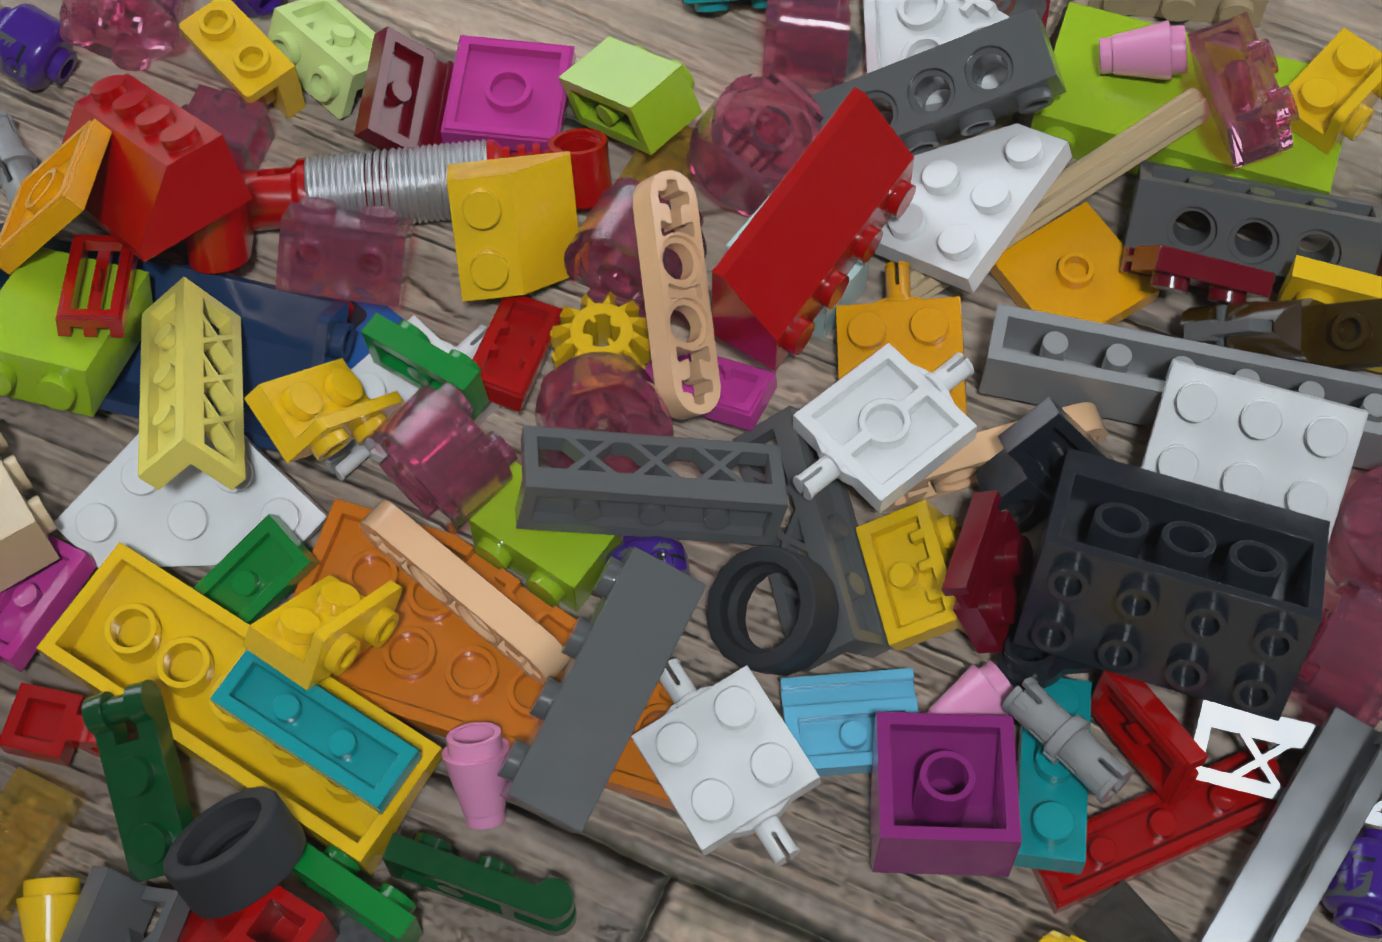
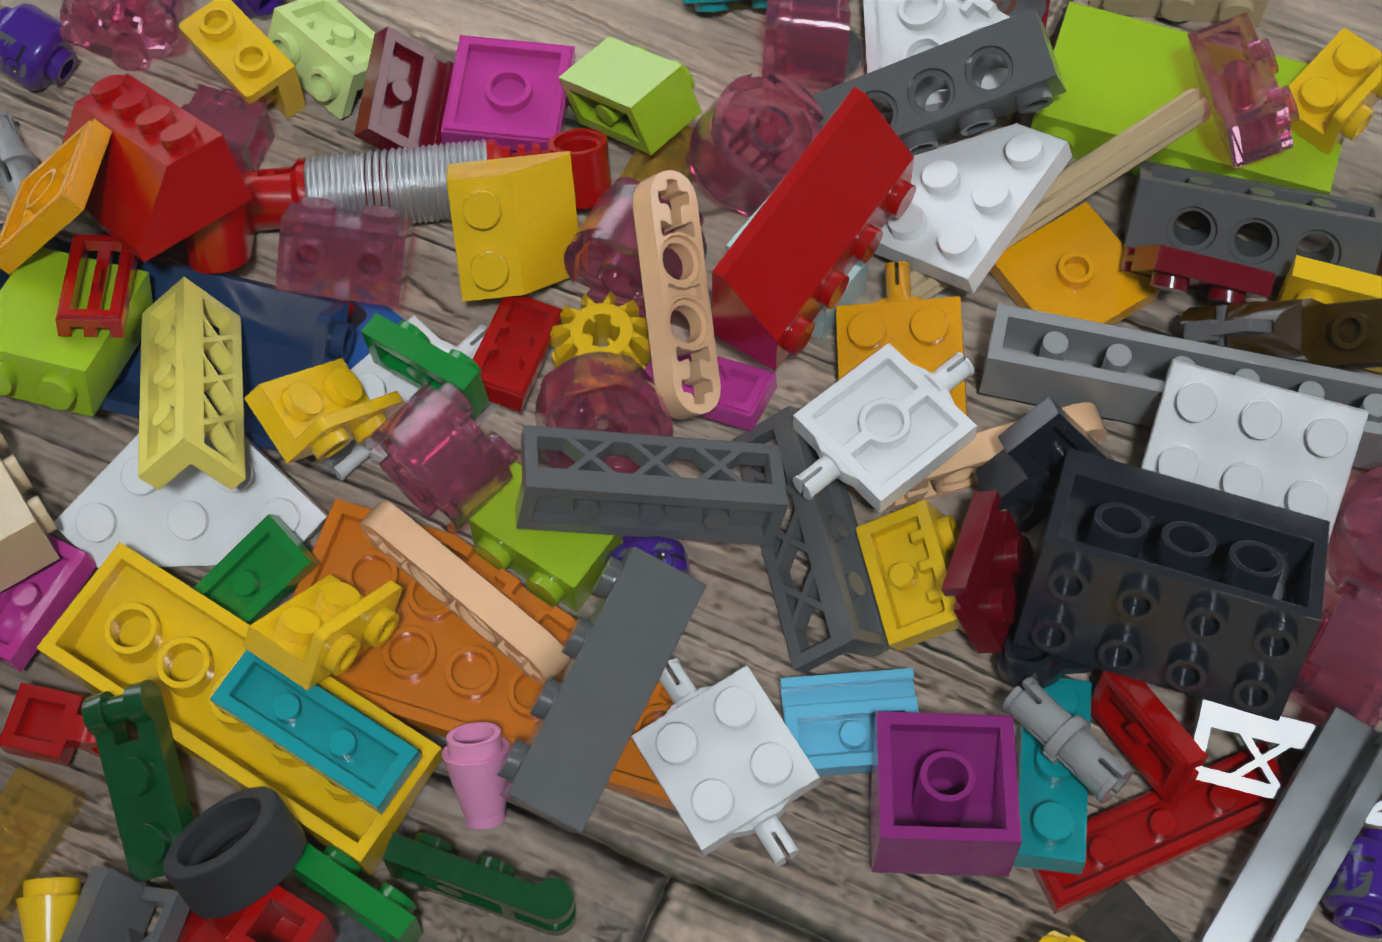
(729, 604): black tyre -> none
(976, 693): bright pink cone -> none
(1145, 52): bright pink cone -> none

